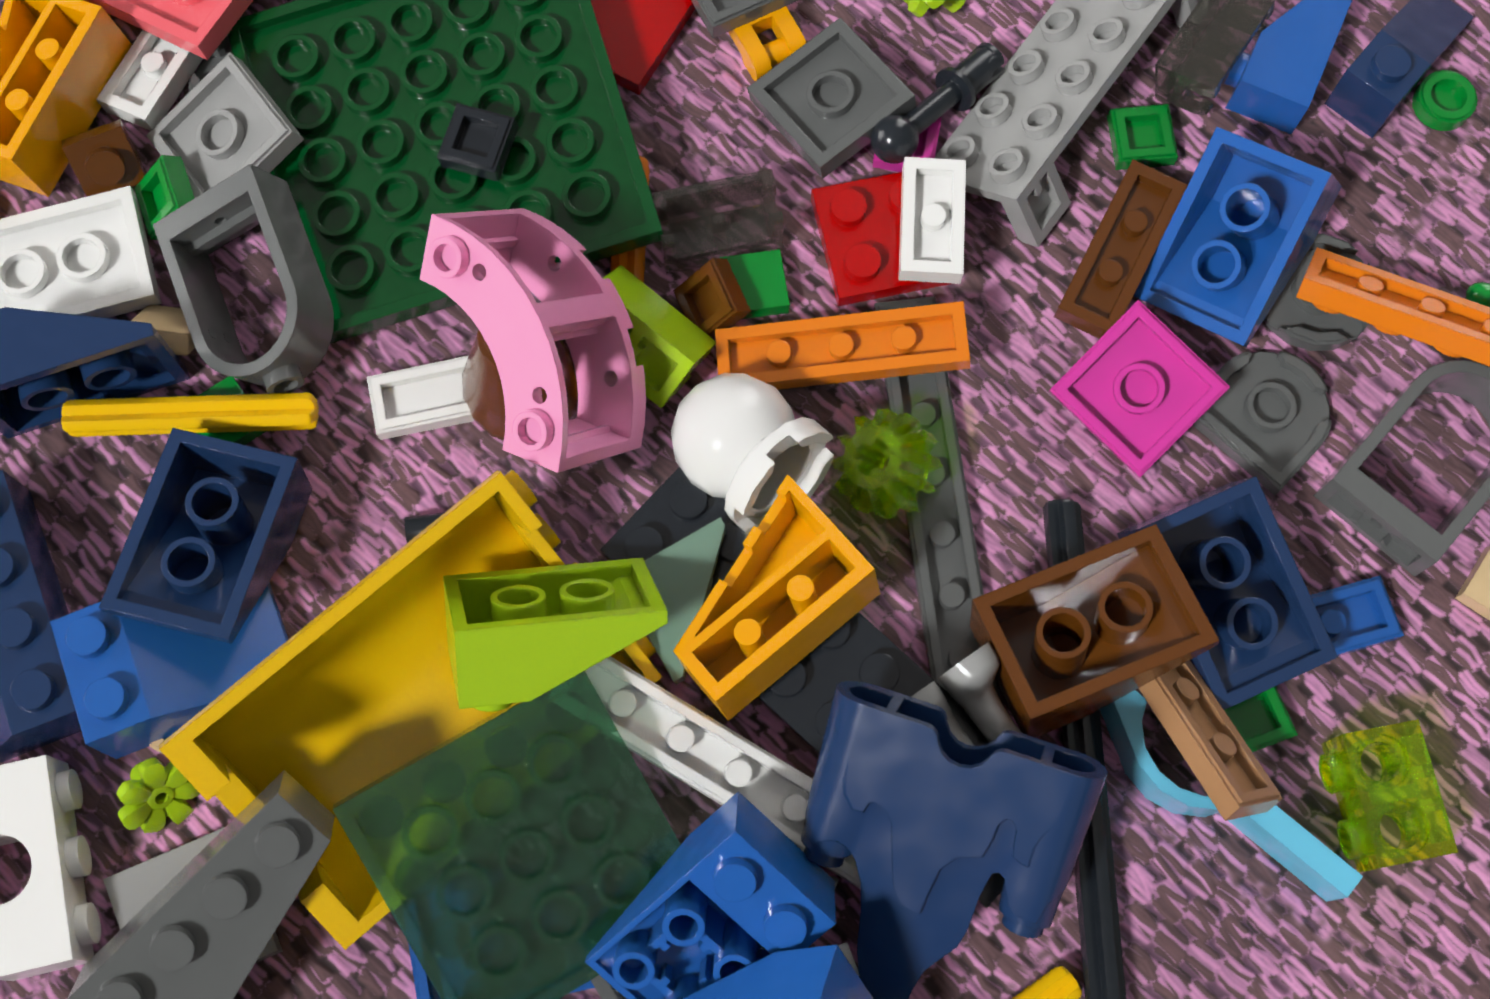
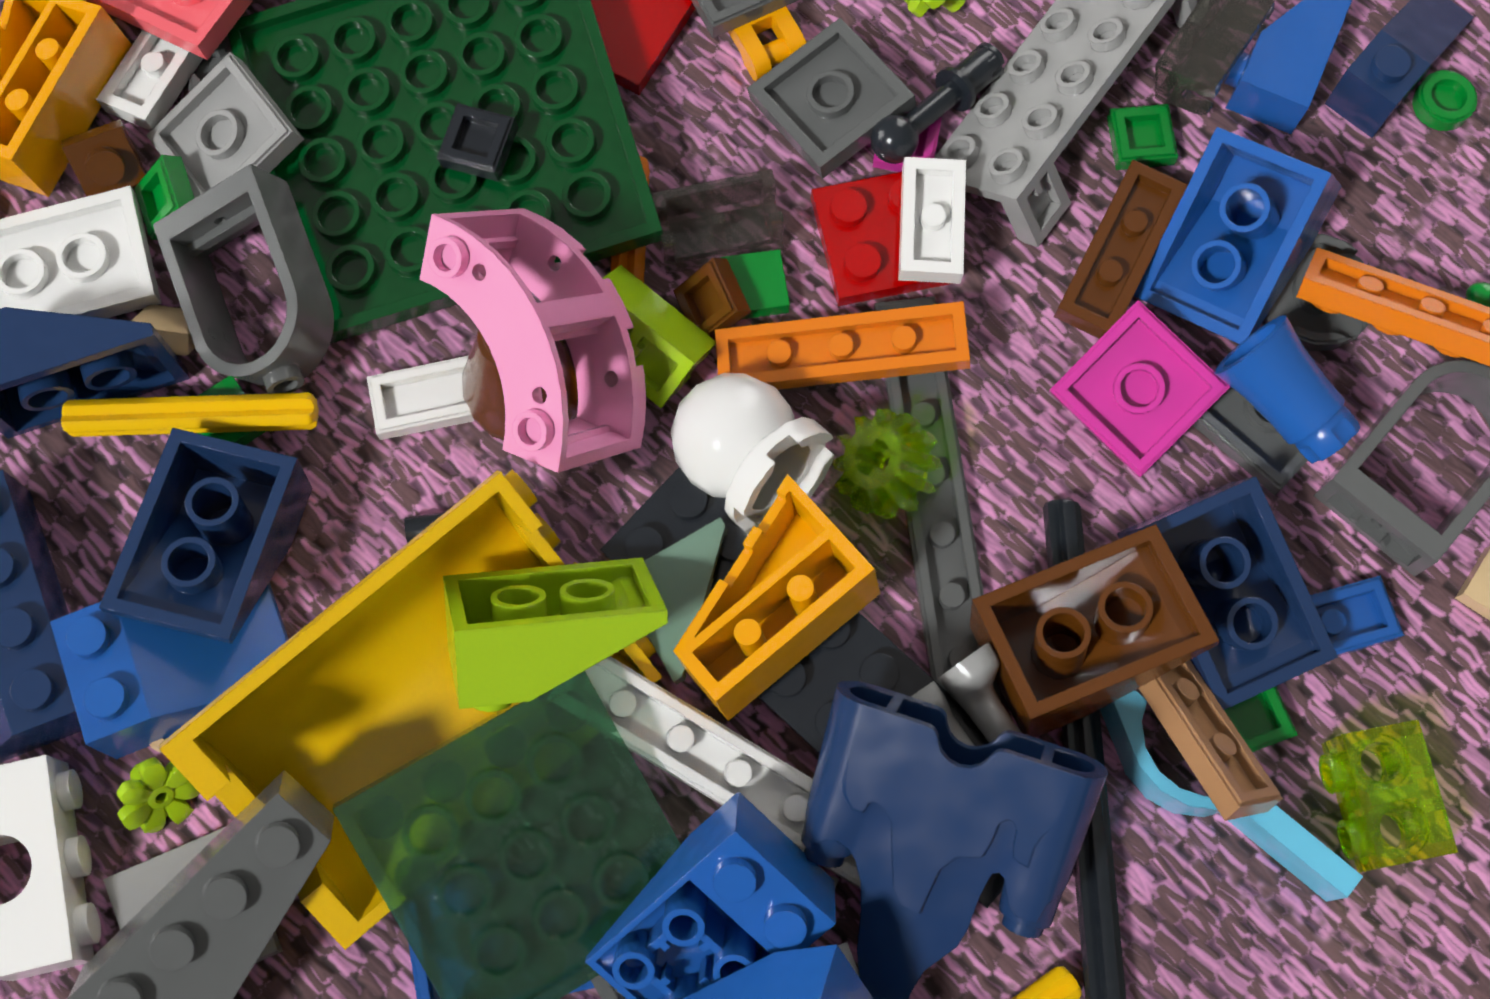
(1289, 390): none -> blue plant

